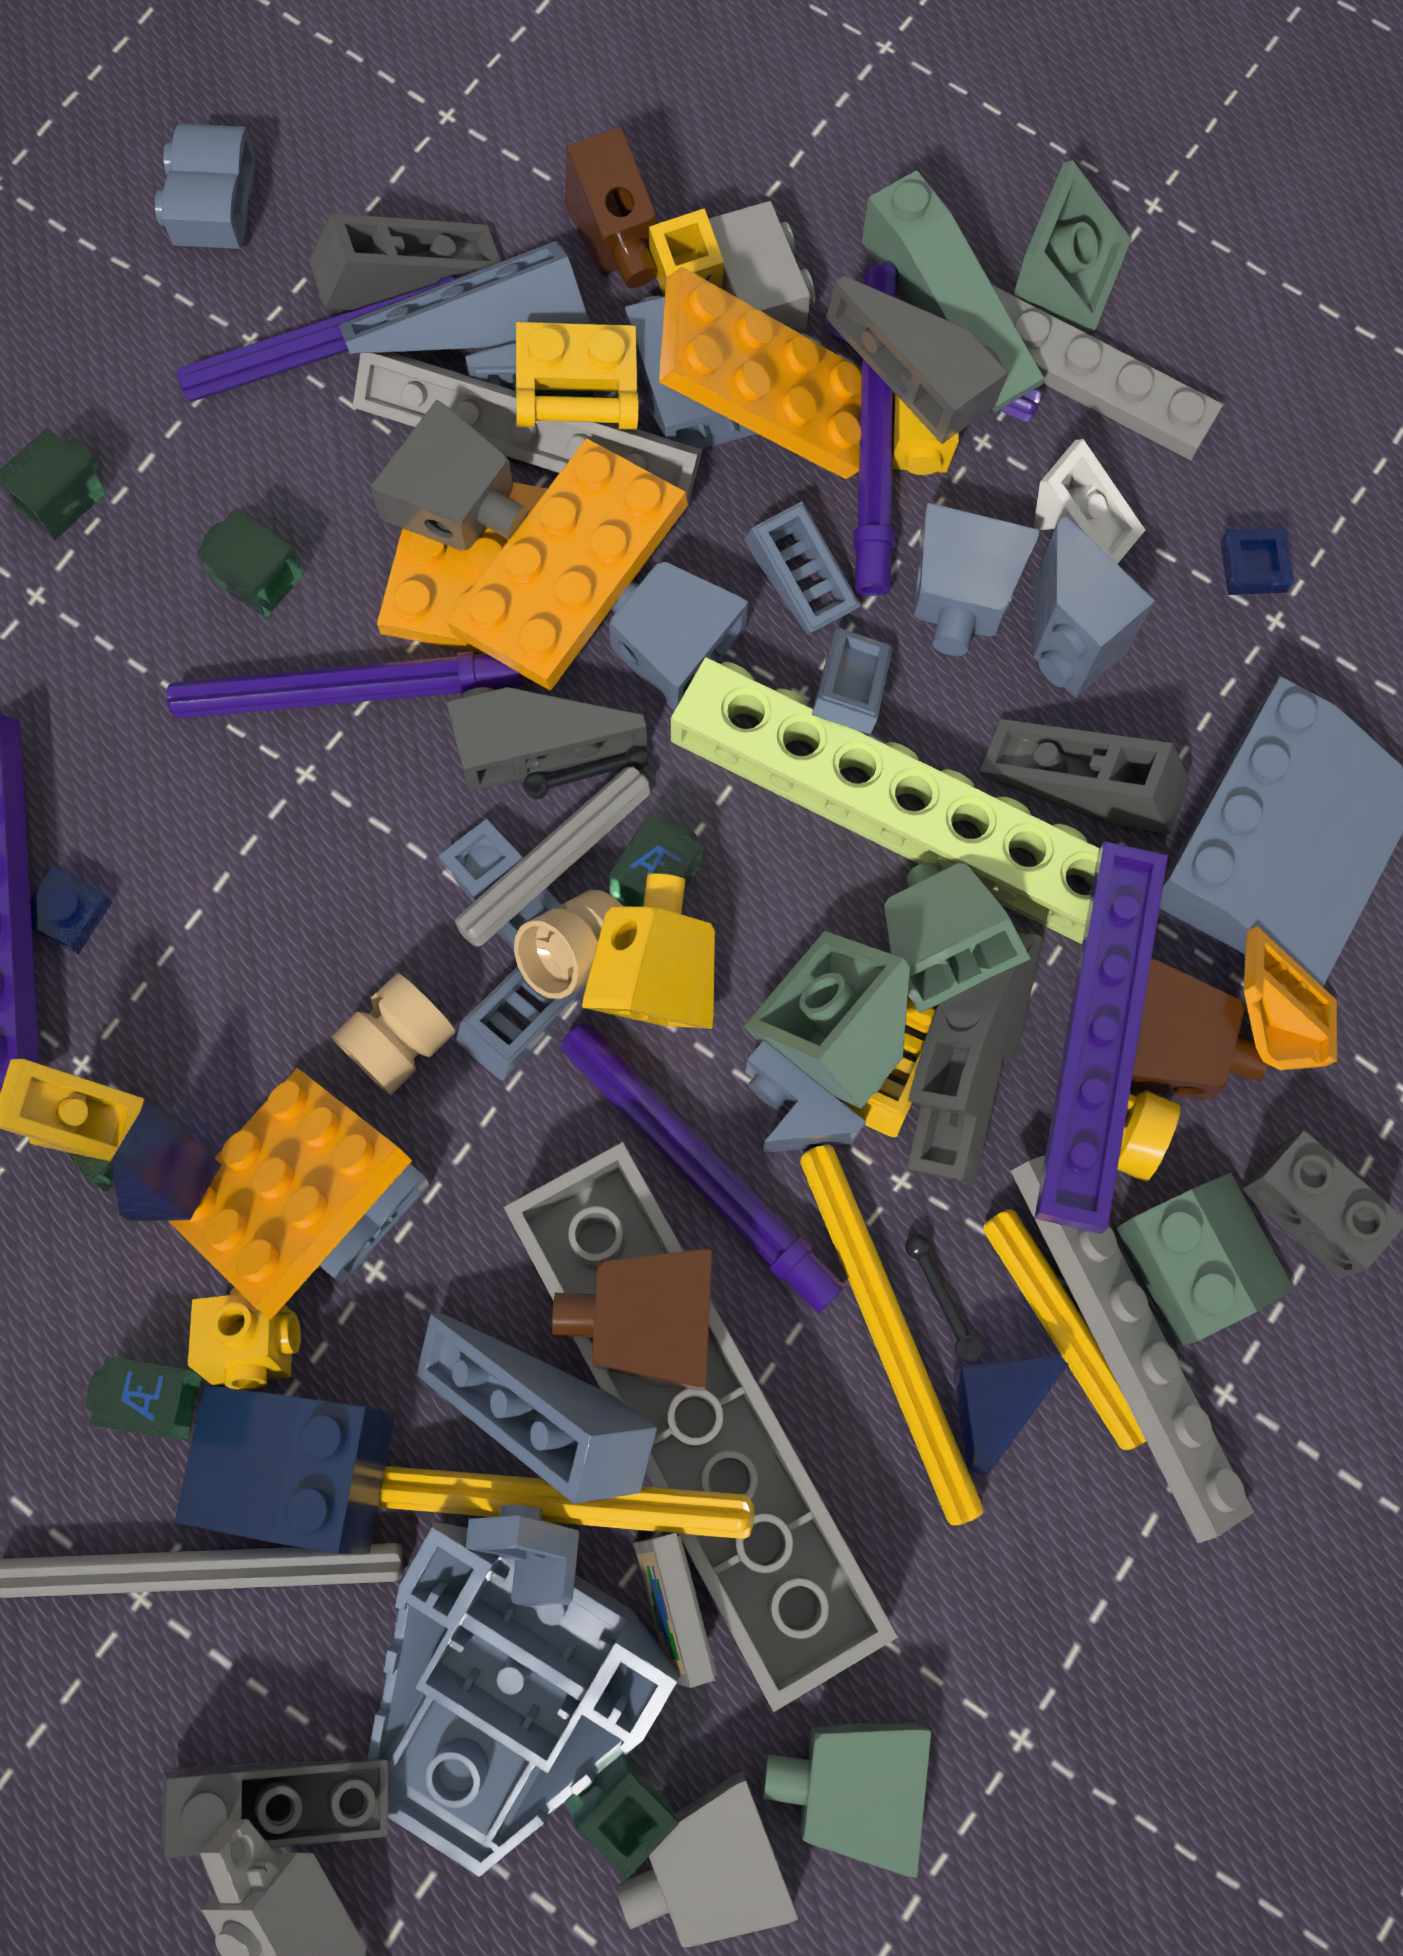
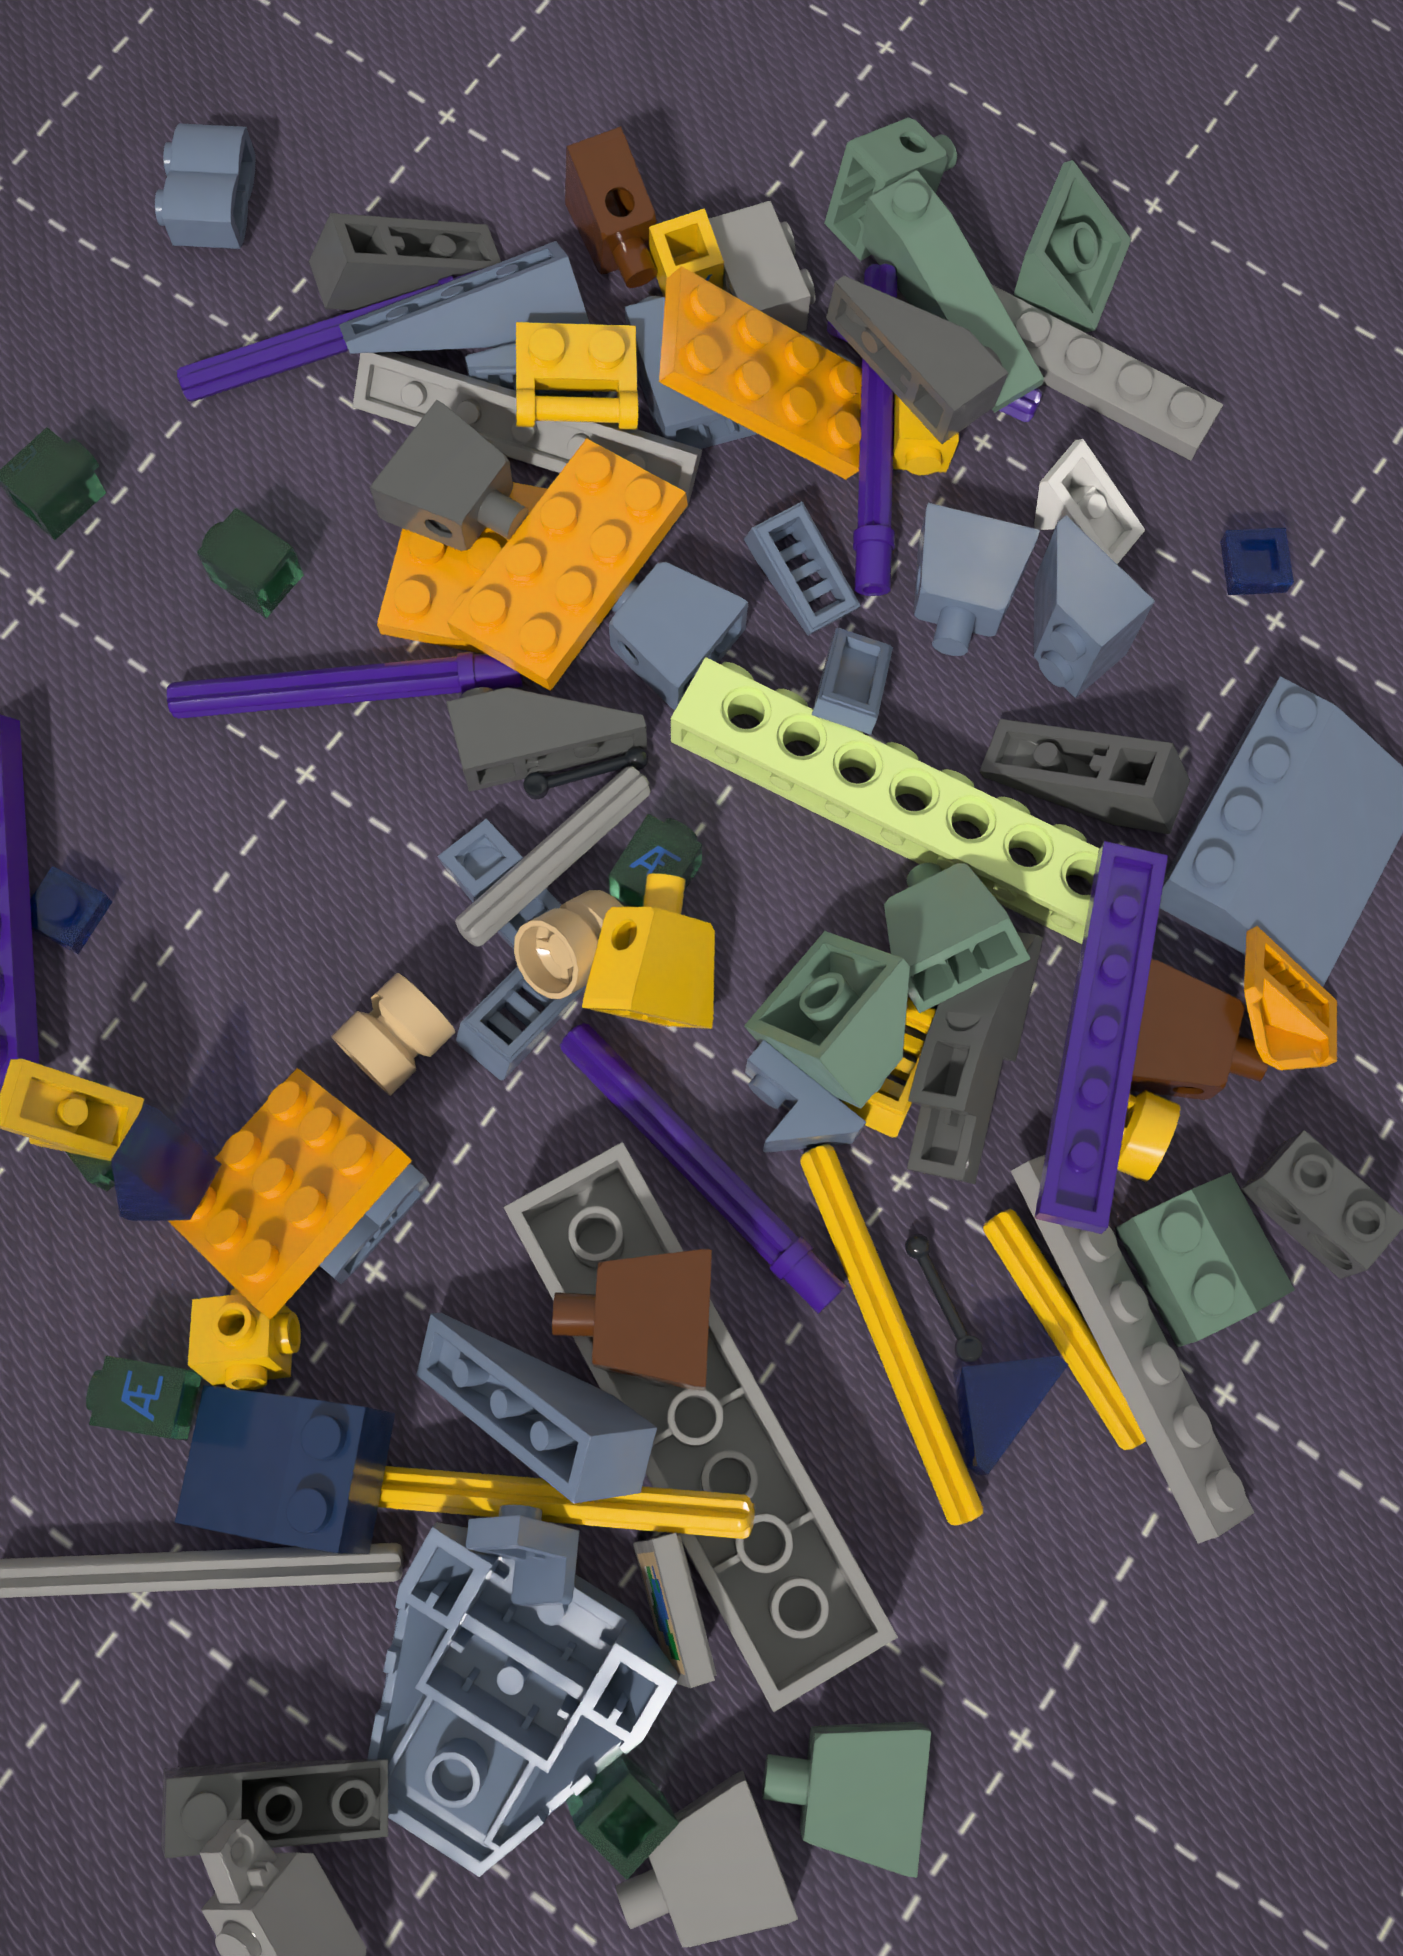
(877, 162): none -> sand green torso

